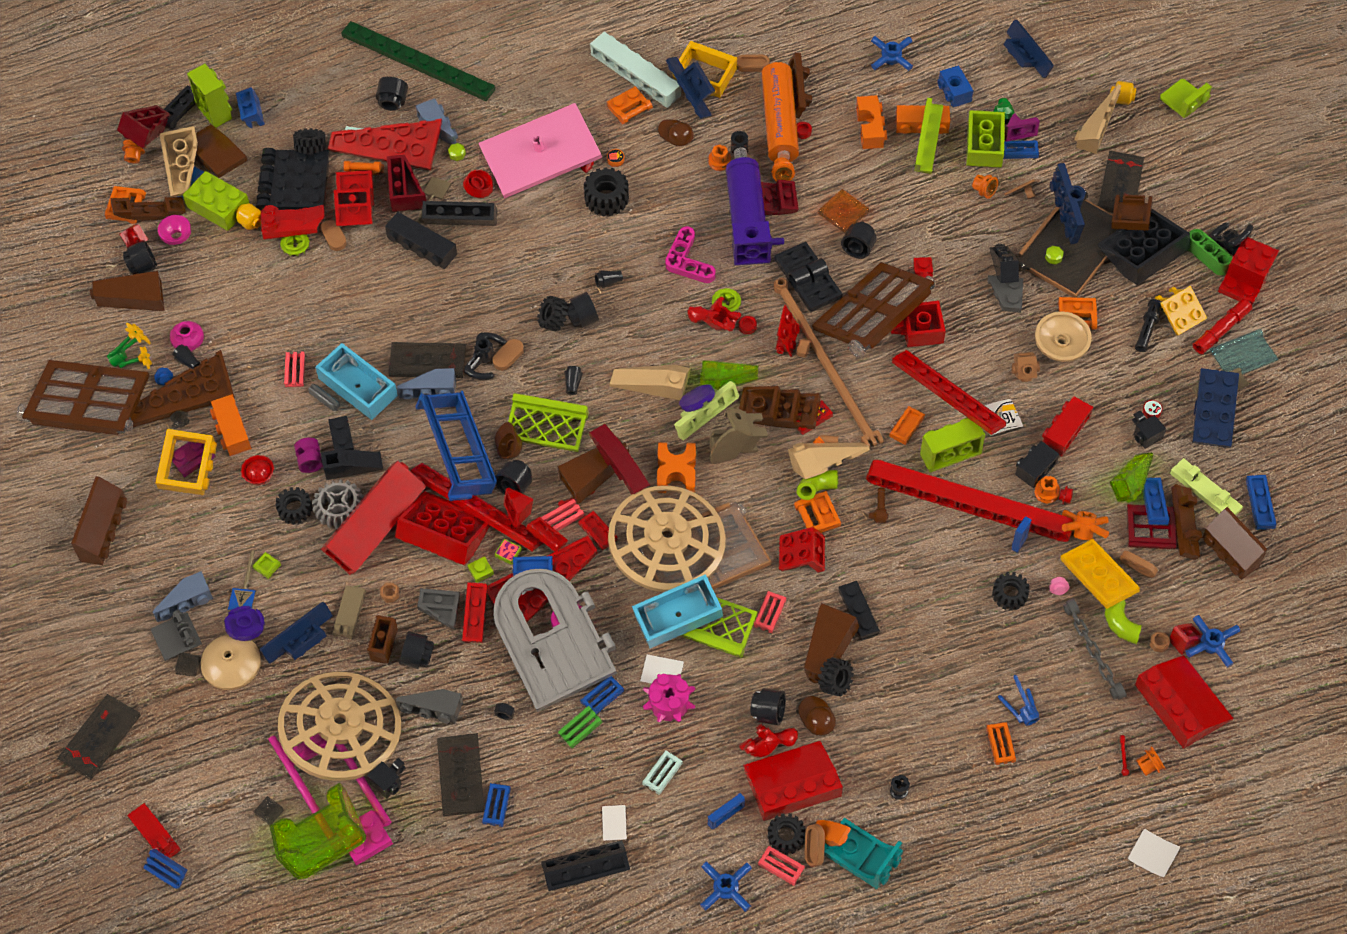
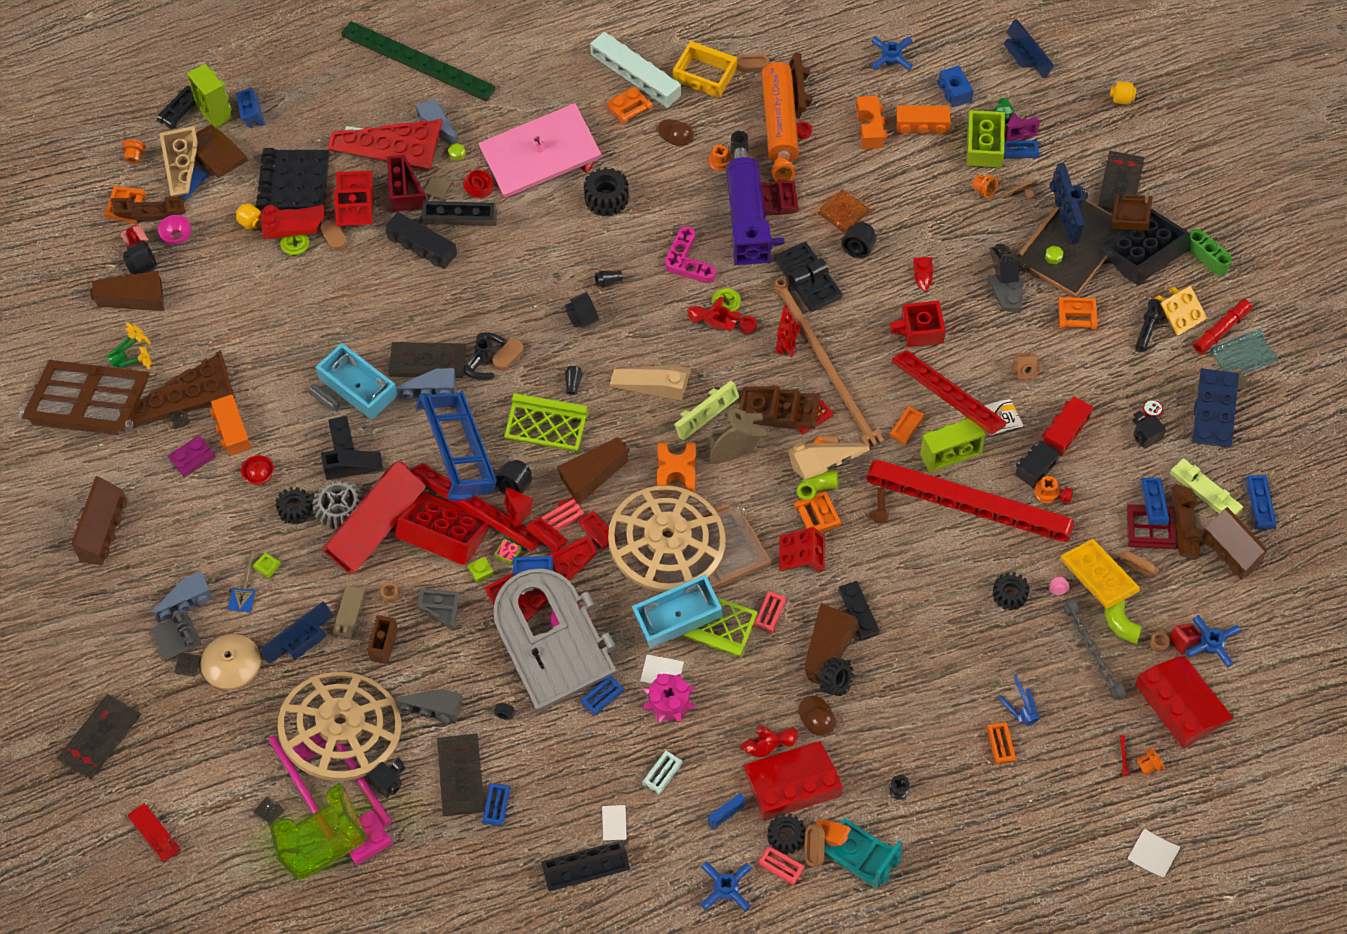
(143, 124): dark red wedge -> none
(163, 375): blue plate -> none
(164, 872): blue tile -> none
(185, 356): black cone -> none
(192, 339): dark pink piece -> none
(202, 484): yellow window -> none
(215, 200): lime brick -> none
(244, 623): dark purple tile -> none
(294, 356): coral tile -> none
(308, 455): magenta wheel -> none
(309, 141): black tyre -> none
(376, 167): orange plate -> none
(391, 93): black piece -> none
(416, 651): black piece -> none
(475, 612): red hinge -> none
(508, 442): reddish brown cap -> none
(552, 313): black tyre -> none
(575, 721): bright green tile -> none
(615, 157): tile -> none
(619, 459): dark red slope -> none
(694, 84): dark blue bracket -> none
(696, 397): dark purple tile -> none
(720, 373): clear neon green slope -> none
(768, 706): black piece -> none
(803, 347): medium nougat tile -> none
(874, 307): reddish brown door -> none
(928, 137): lime fence -> none
(1021, 534): blue tile -> none
(1063, 328): tan dish -> none
(1085, 525): orange bar -> none
(1094, 128): tan wedge -> none
(1132, 478): clear neon green slope -> none
(1185, 97): lime bracket -> none
(1231, 238): black piece -> none
(1248, 270): red bracket -> none

